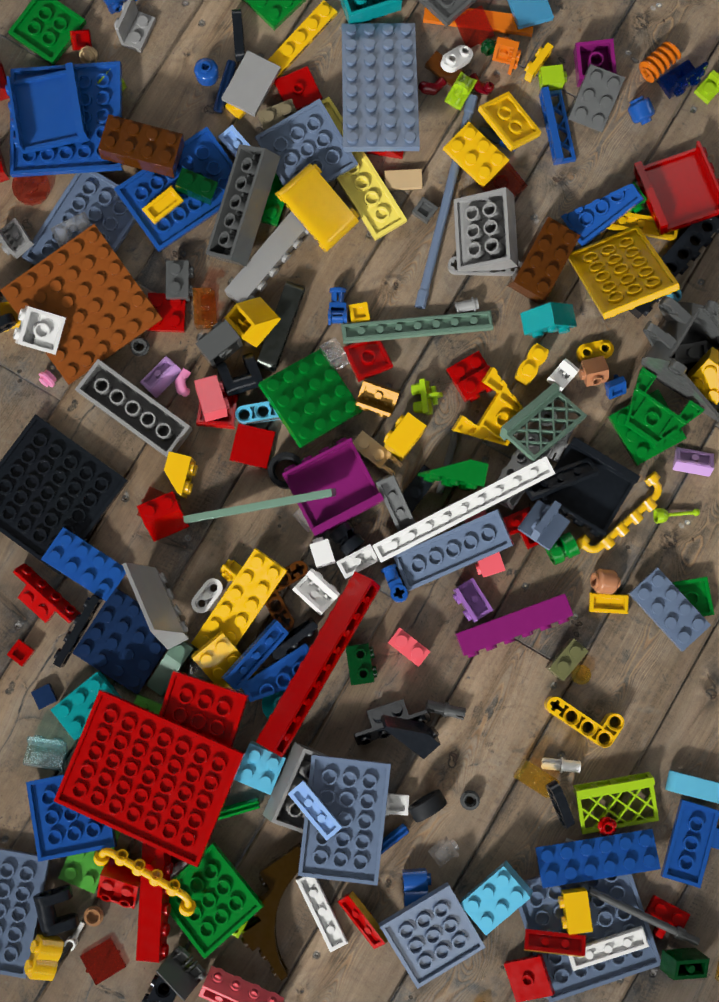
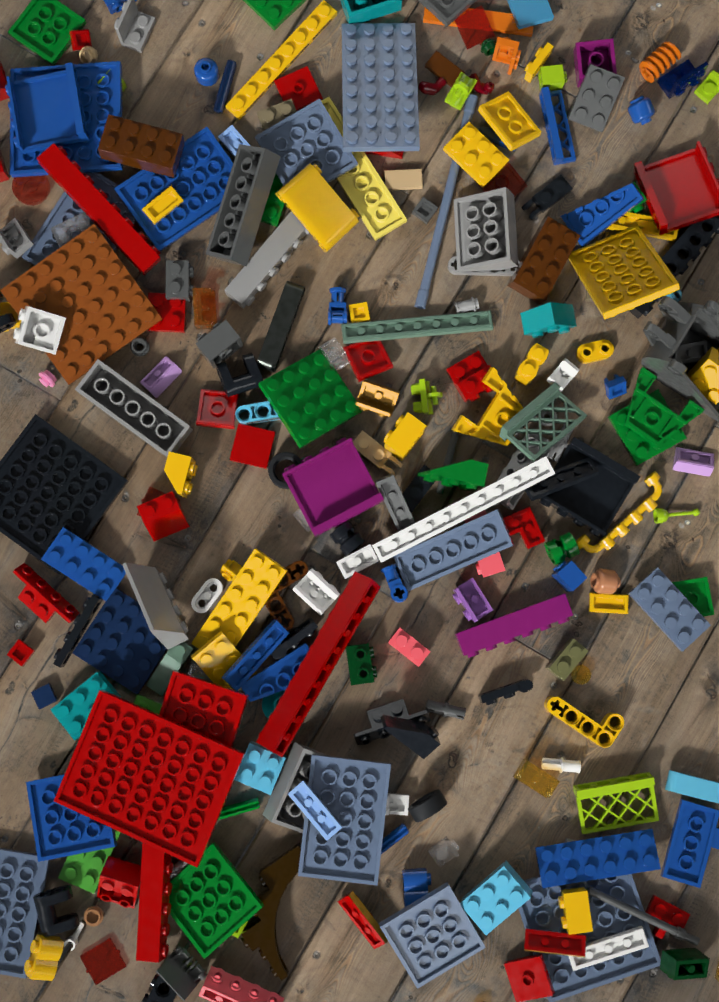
(45, 753): clear light blue bracket -> none
(98, 209): none -> red brick
(102, 857): yellow bar -> none
(180, 383): bright pink arm -> none
(196, 186): dark green brick -> none
(211, 398): coral brick -> none
(238, 34): black beam -> none
(251, 83): light grey tile -> none
(252, 320): yellow slope -> none
(260, 505): sand green tile -> none
(322, 552): white brick -> none
(322, 912): white tile -> none
(456, 58): white plate -> none
(470, 806): dark grey plate -> none
(507, 691): none -> black hinge
(544, 524): sand blue bracket -> none
(548, 196): none -> black hinge
(560, 804): black beam -> none
(568, 575): none -> blue brick
(594, 371): nougat brick -> none
(607, 821): red plate -> none

